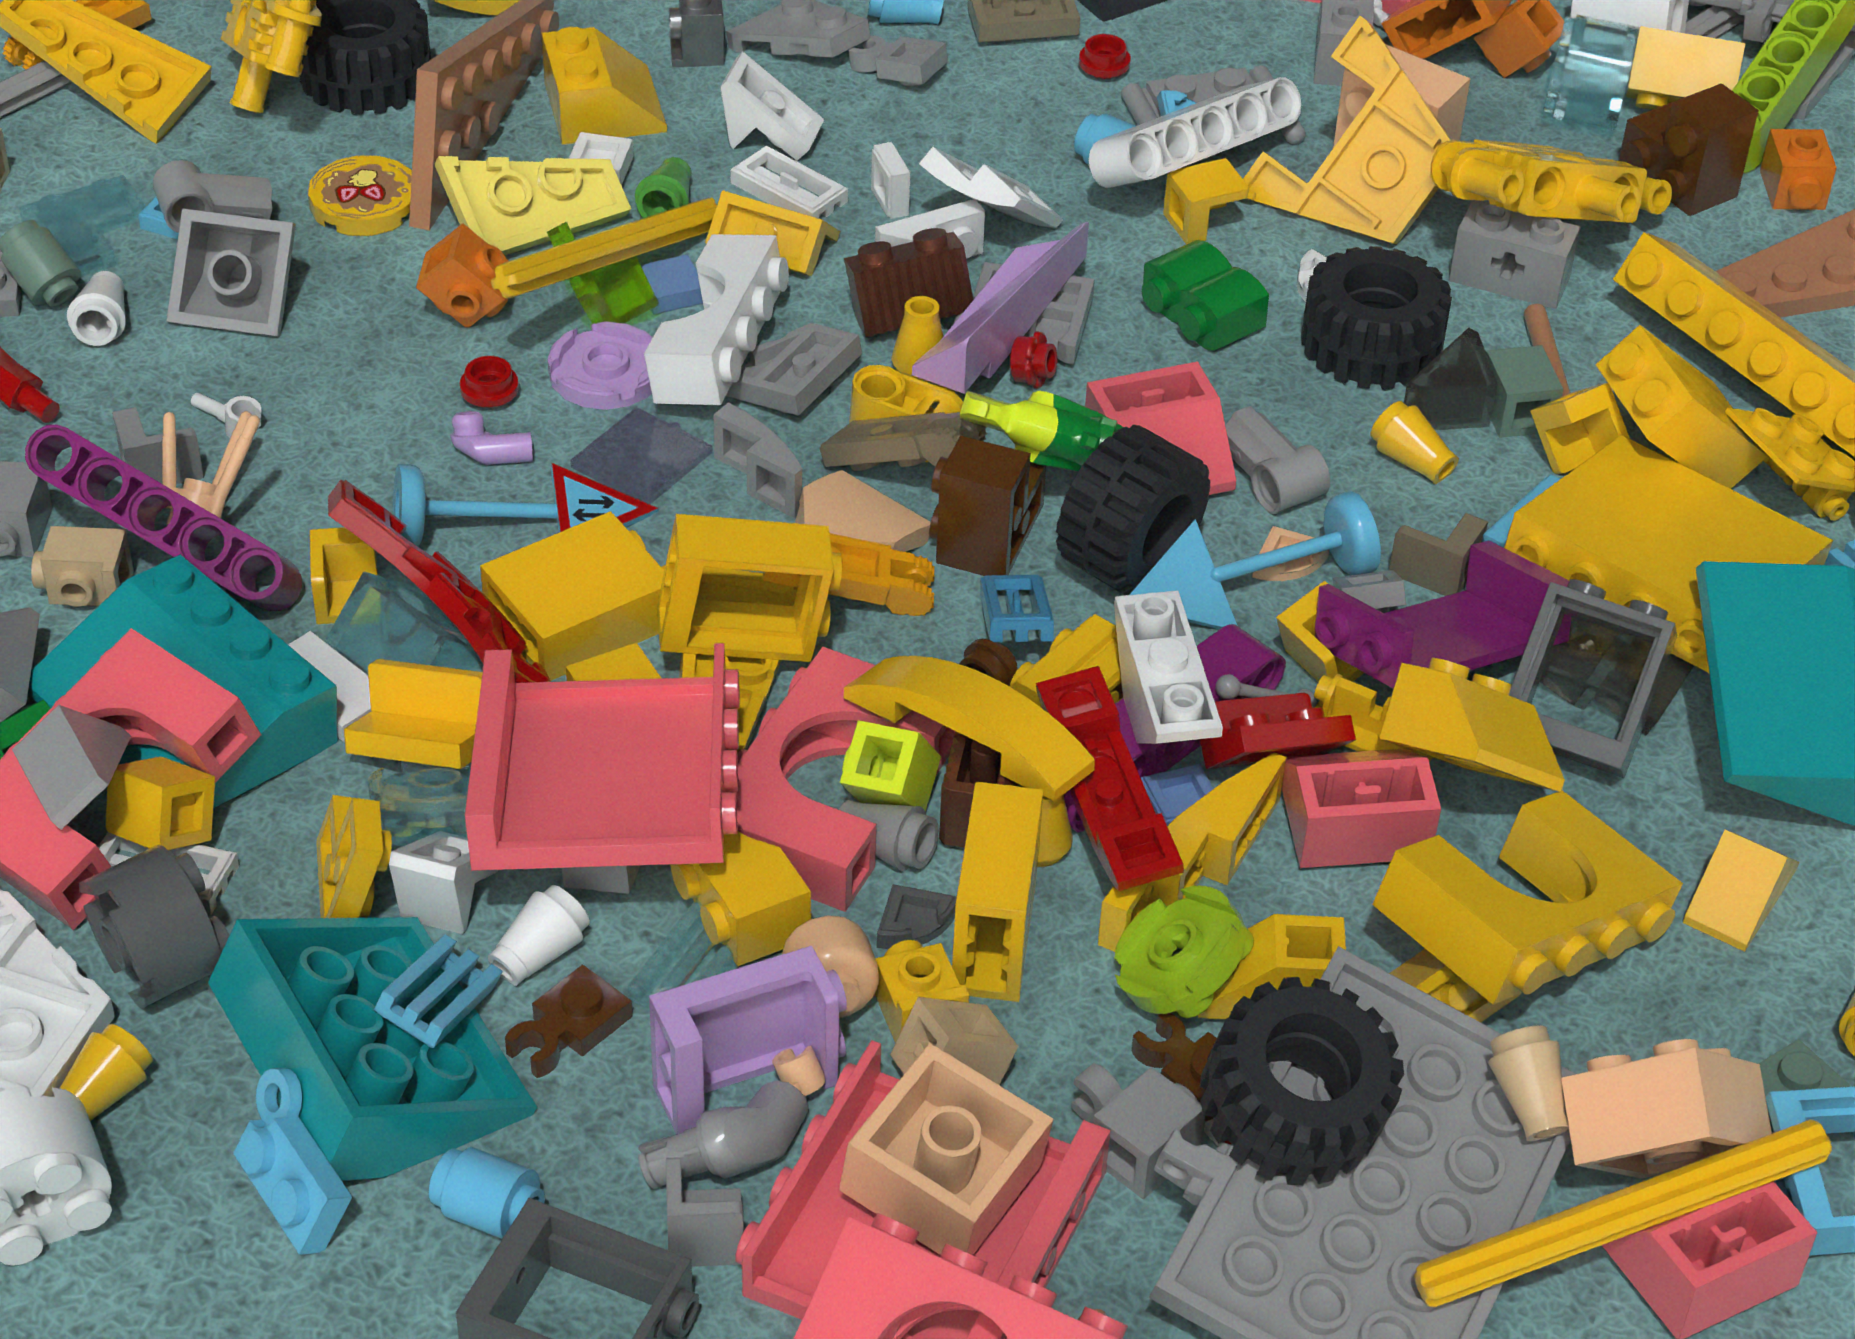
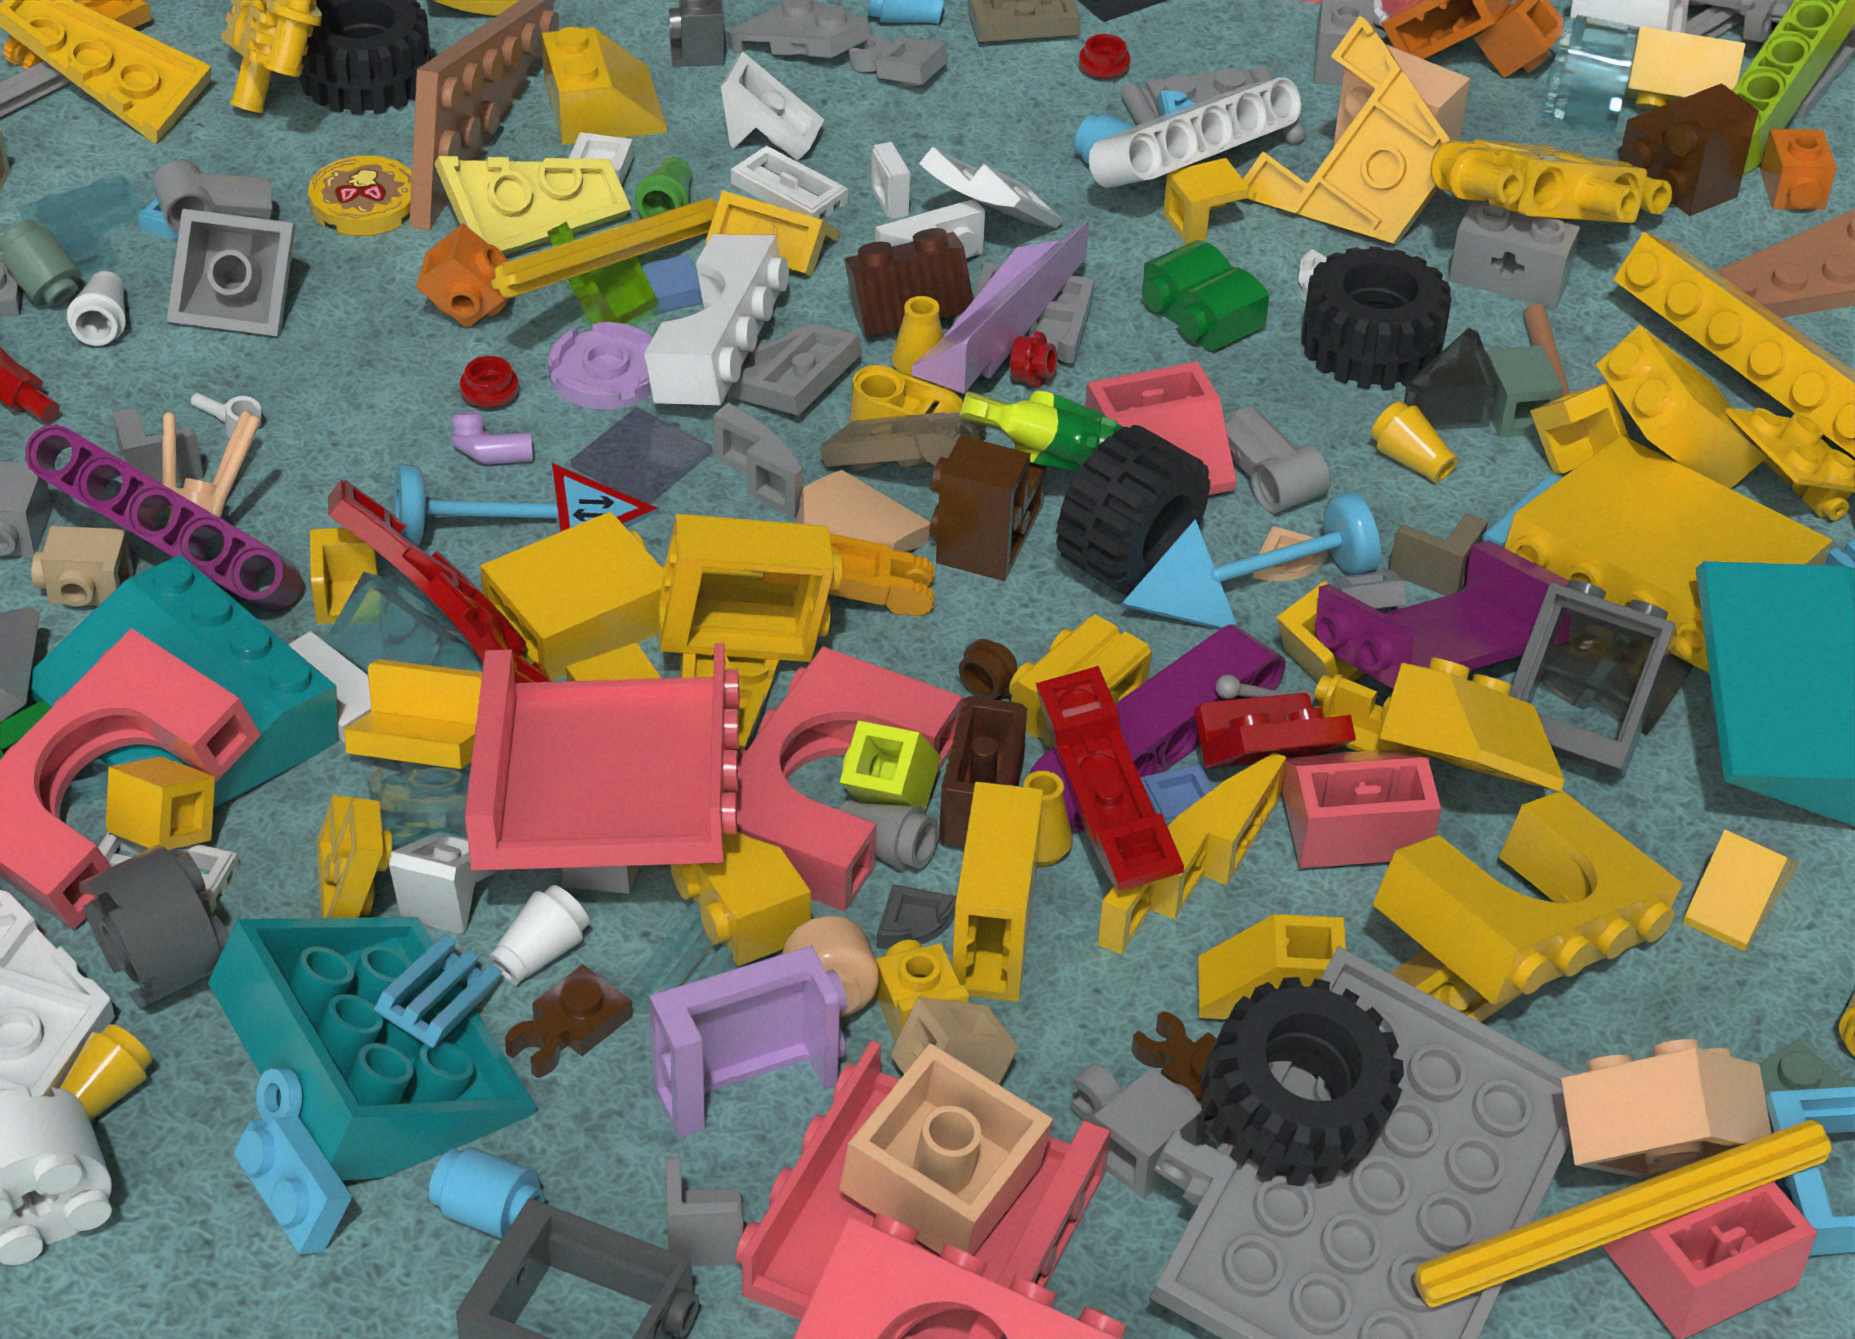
(70, 760): light grey slope -> none
(738, 1136): light grey arm -> none
(1016, 620): dark azure tile -> none
(1031, 742): yellow slope -> none
(1162, 671): white slope -> none
(1211, 946): lime plate -> none
(1531, 1076): tan cone -> none

